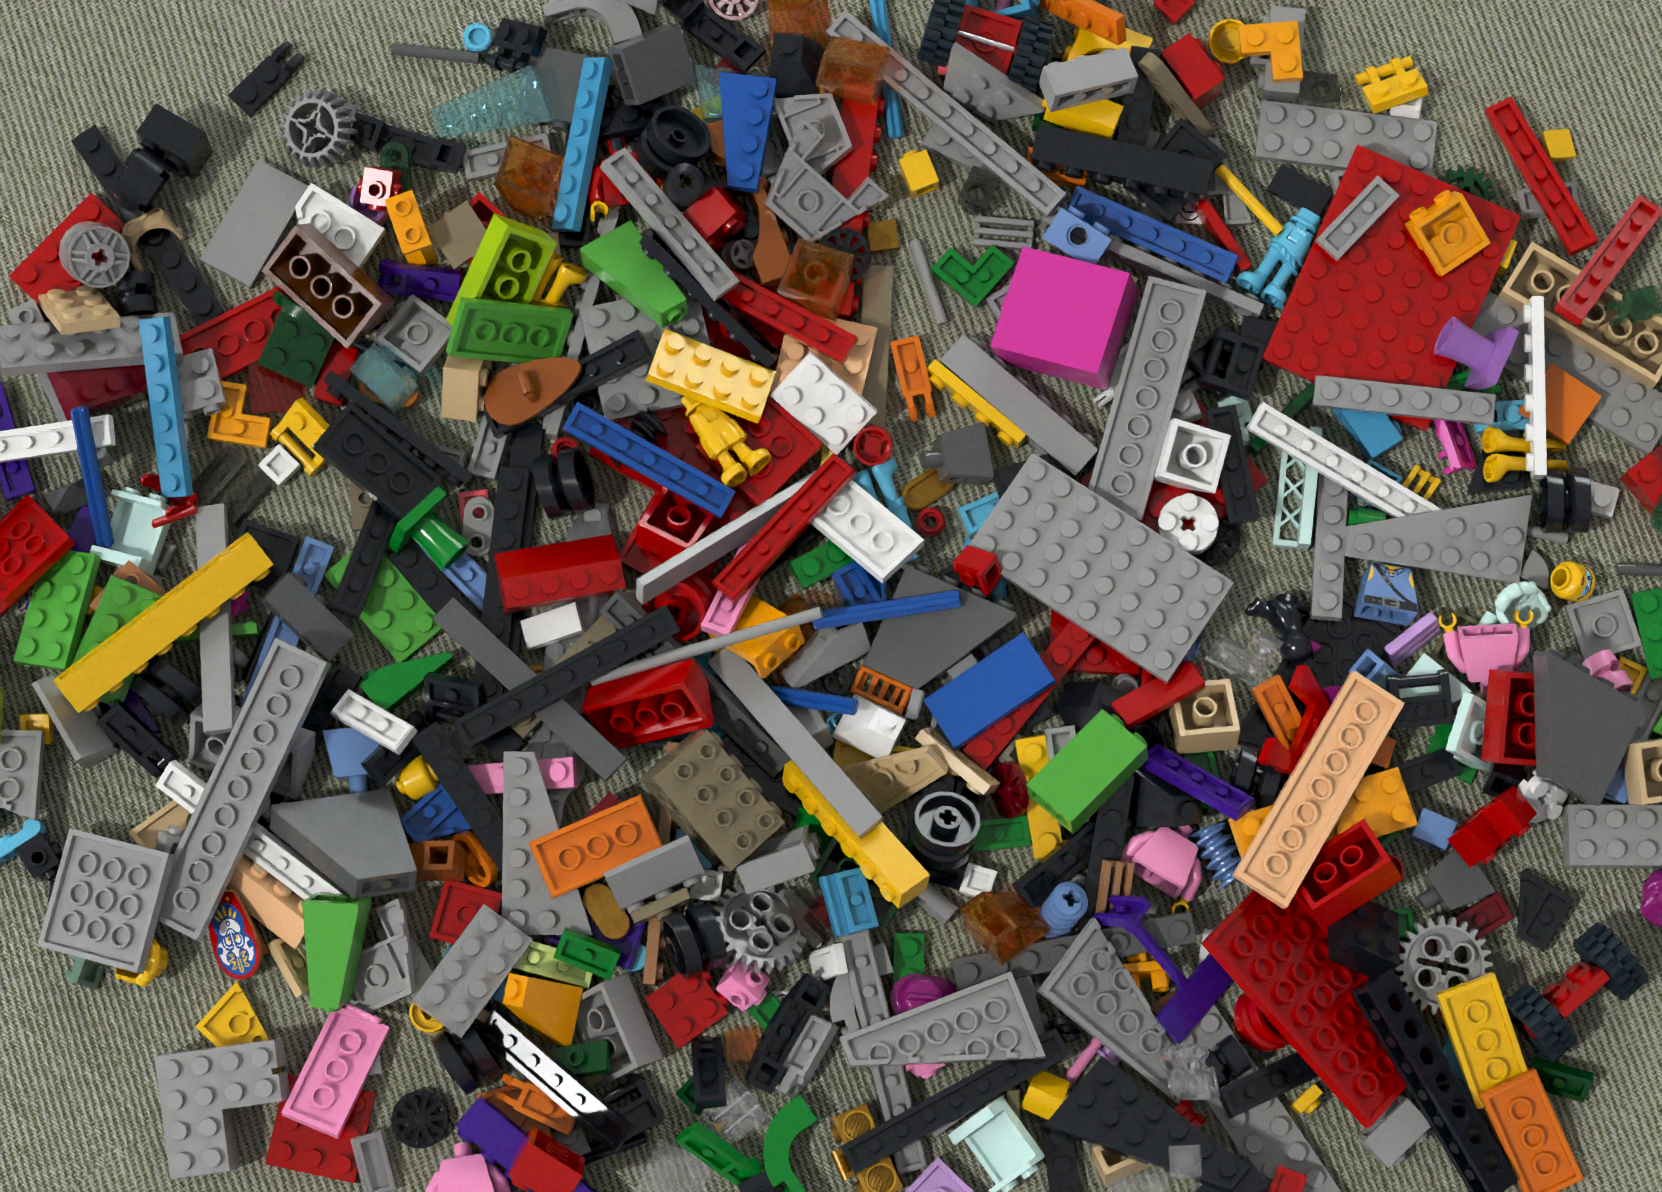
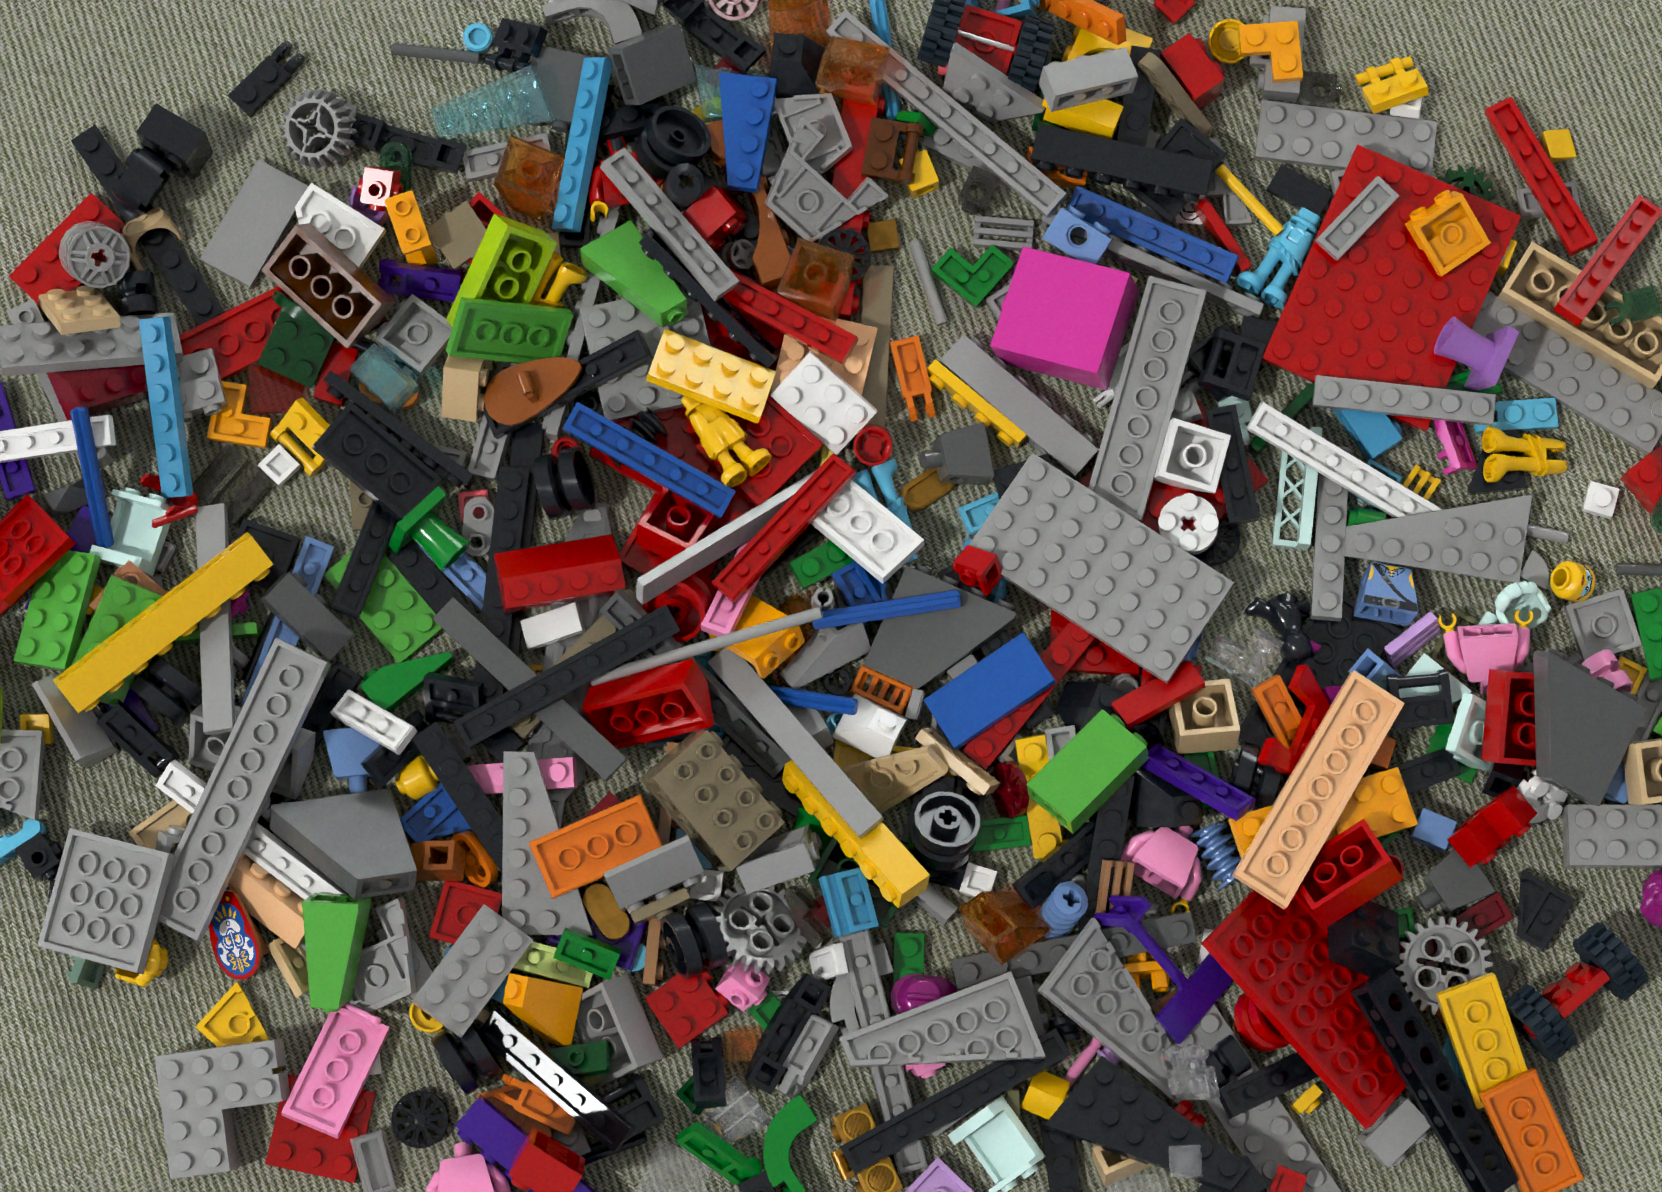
(825, 596): none -> light grey pin
(882, 148): none -> reddish brown plate
(917, 117): none -> green tile
(930, 512): red plate -> none
(1535, 374): white plate -> none
(1563, 1079): dark green plate -> none
(1565, 500): black wheel -> none
(1566, 404): orange tile -> none

